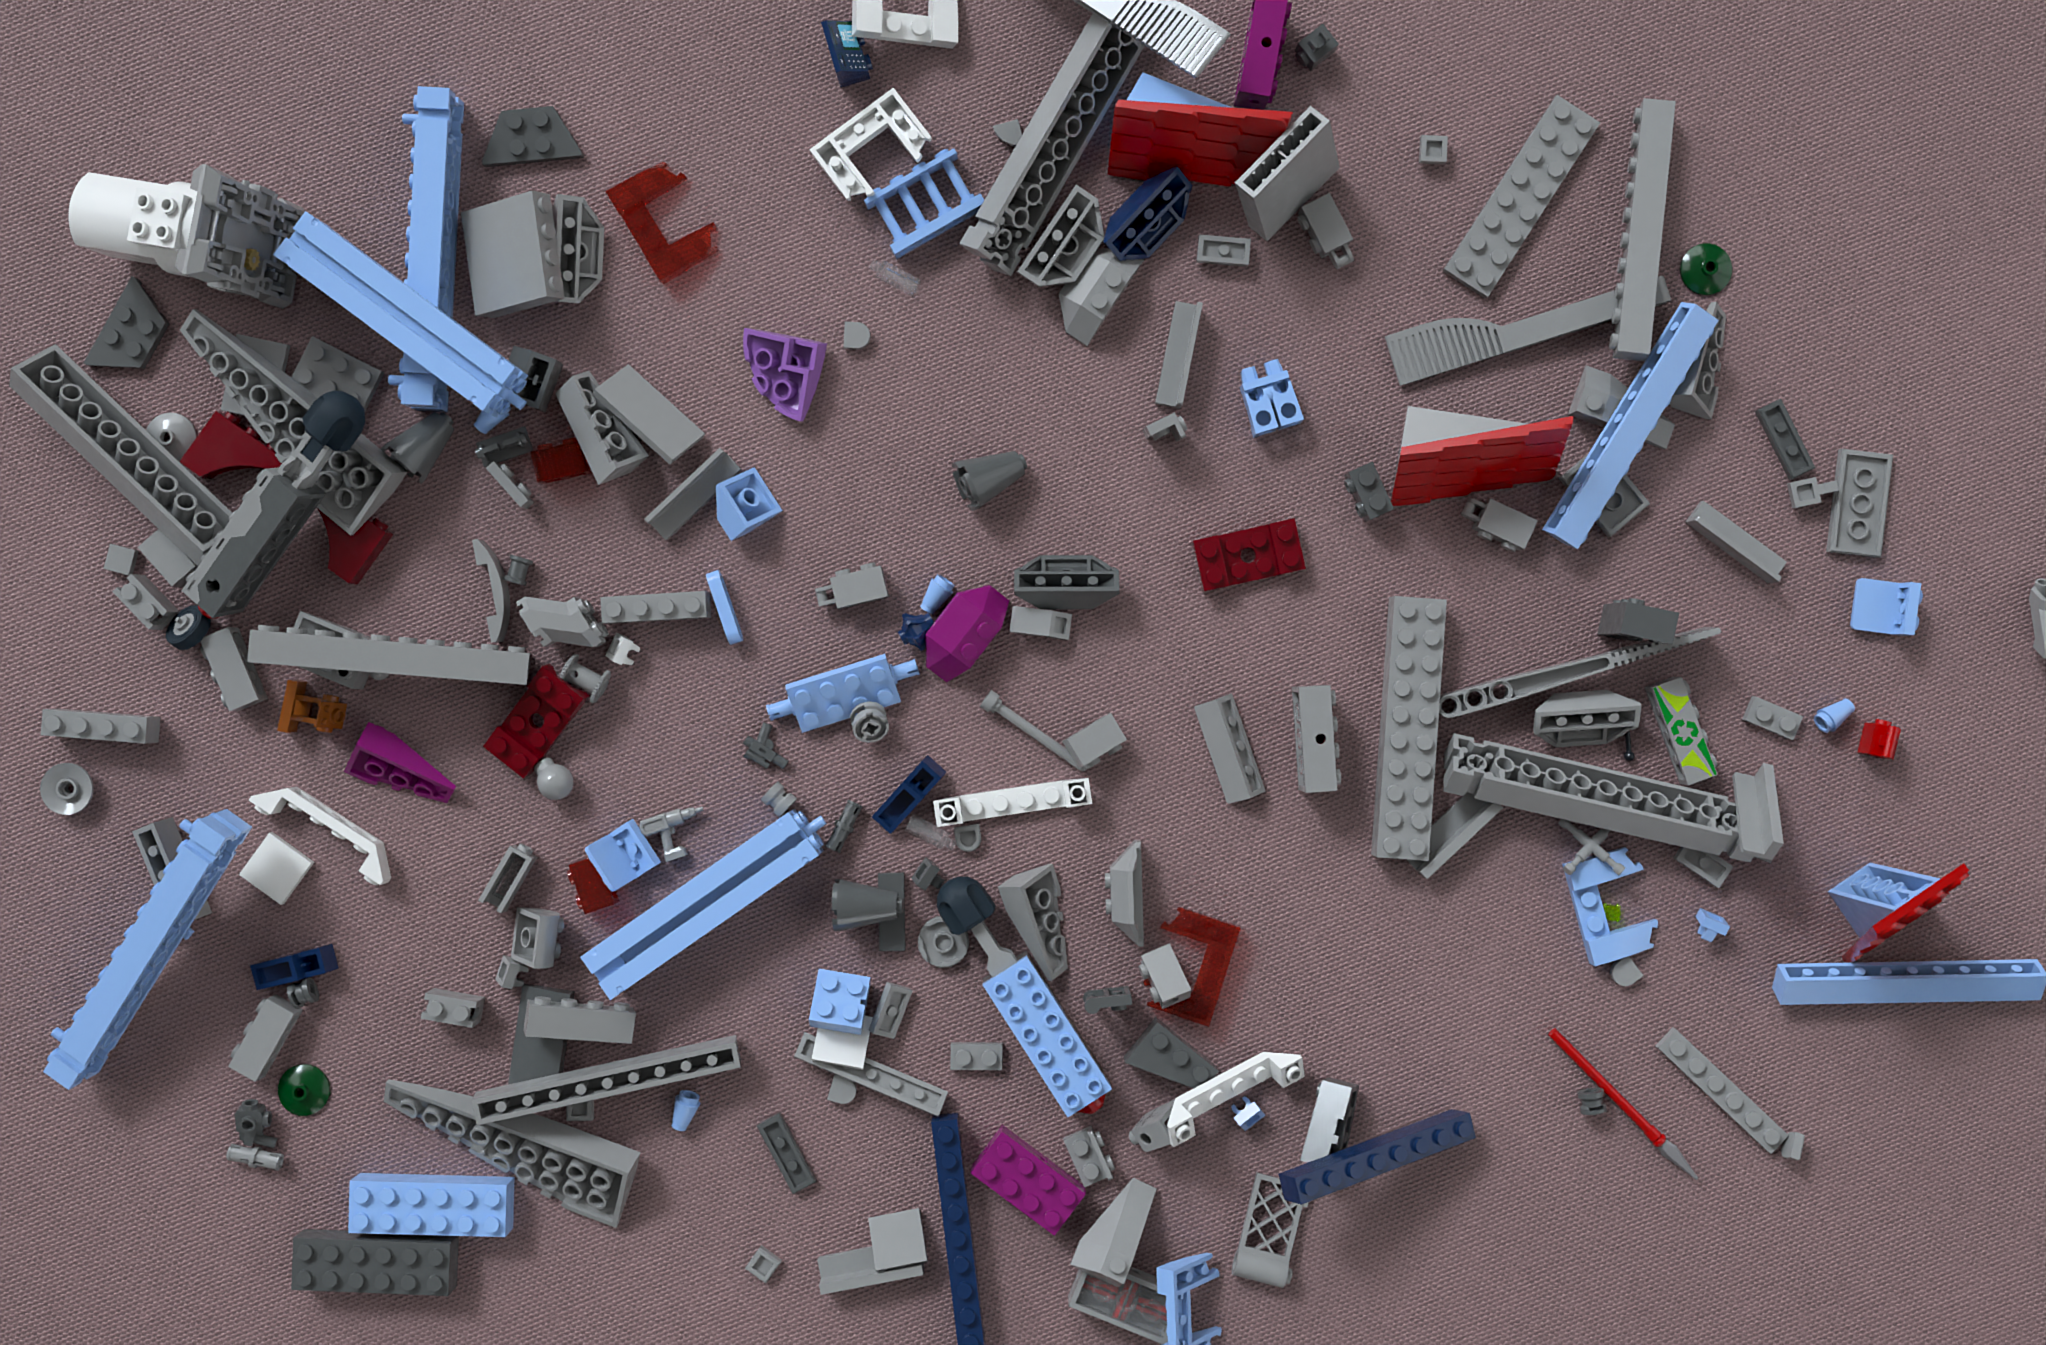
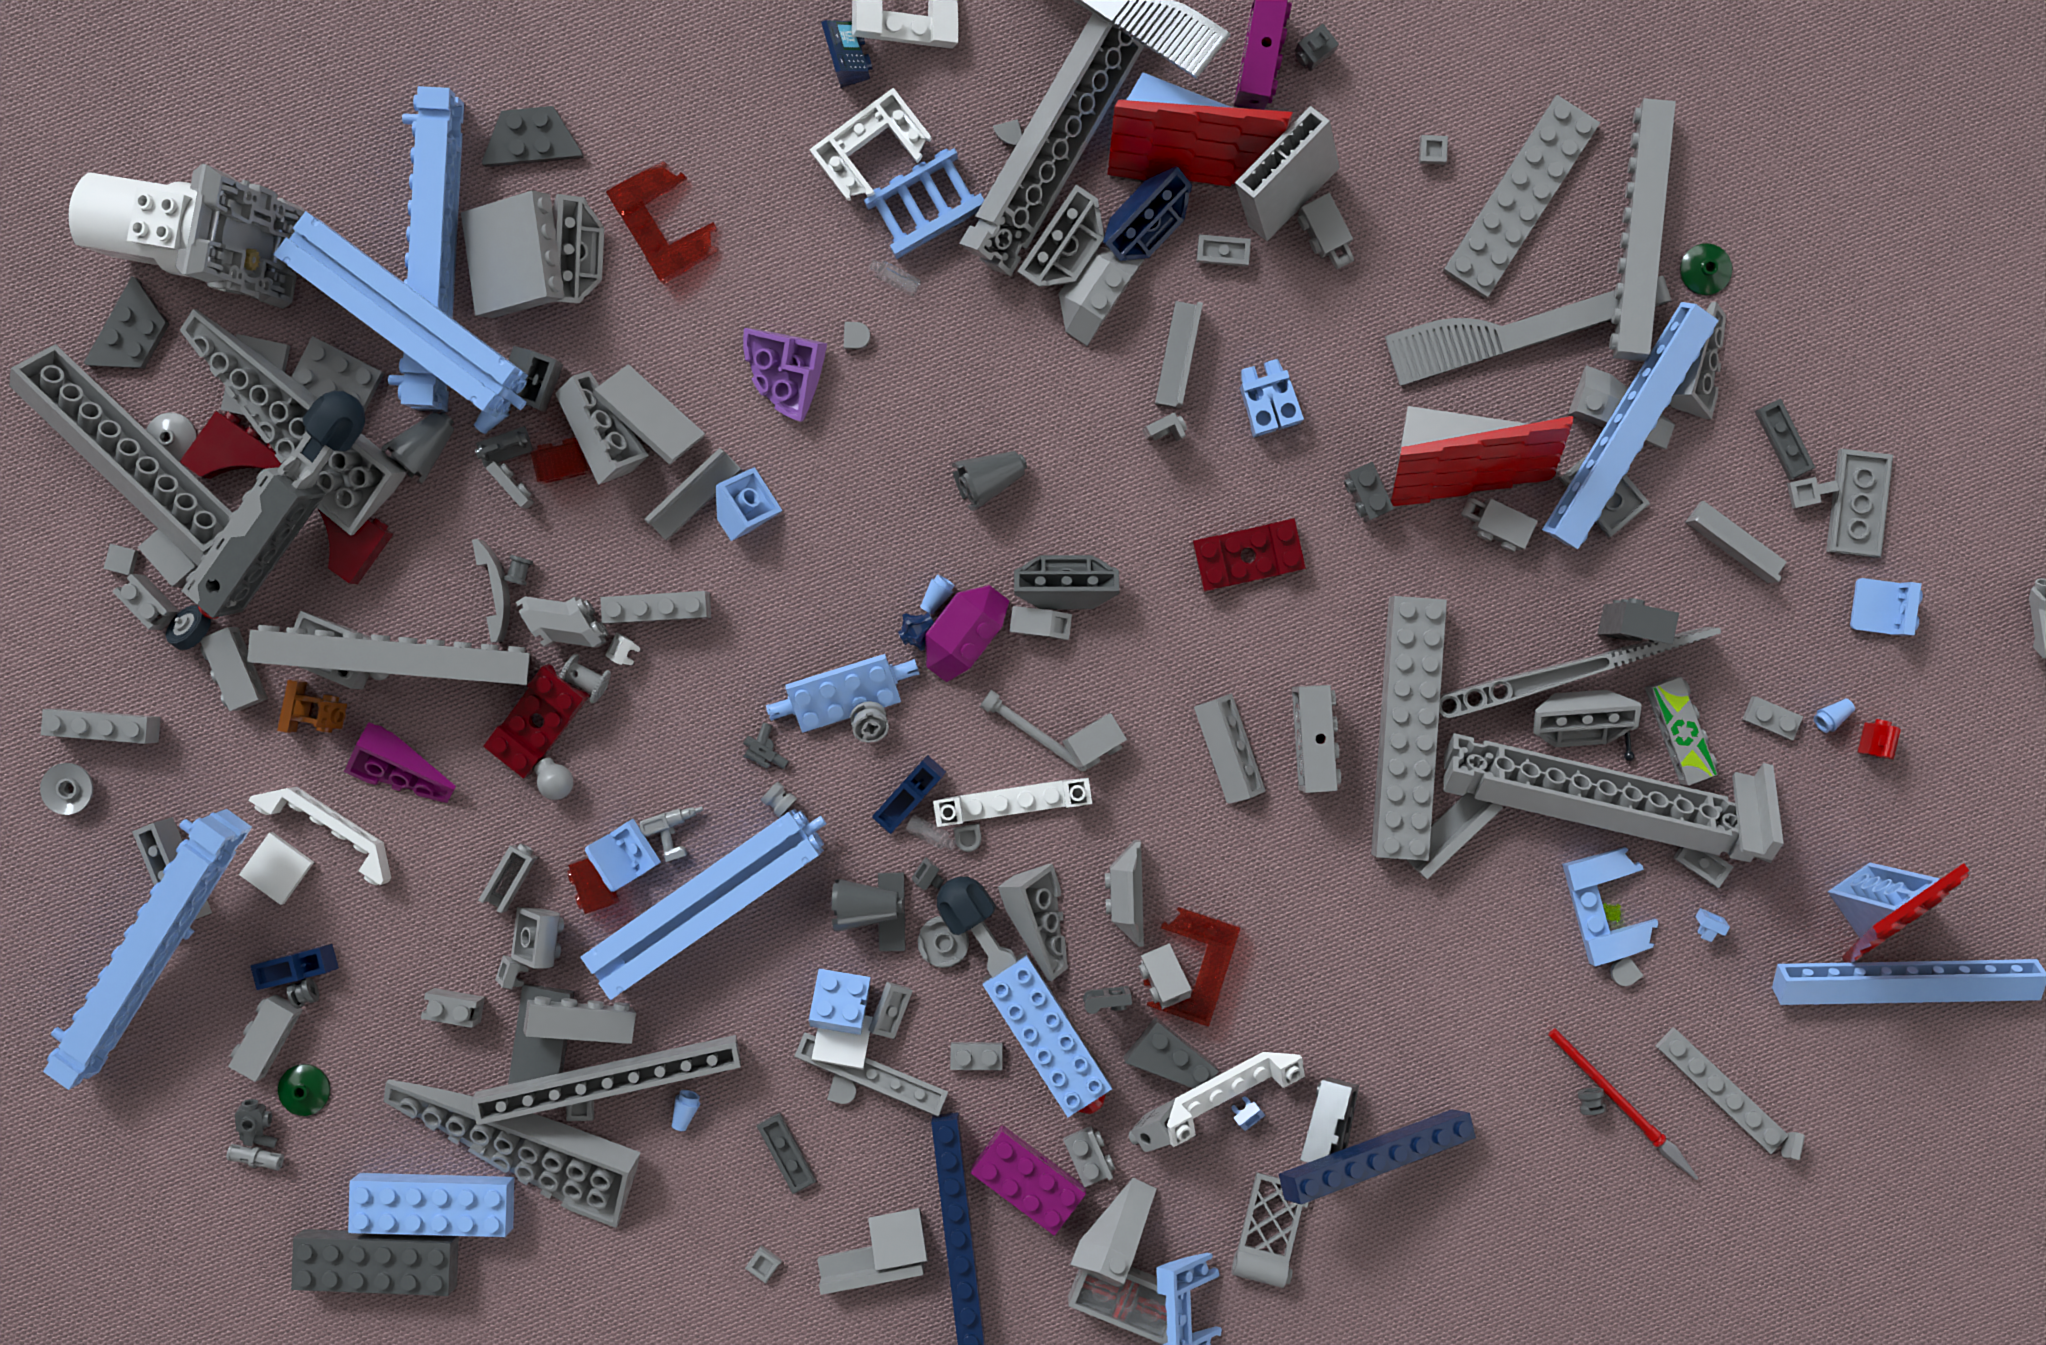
(724, 607): light blue beam -> none
(843, 826): dark grey pin -> none
(854, 587): light grey brick -> none
(1590, 846): light grey piece -> none

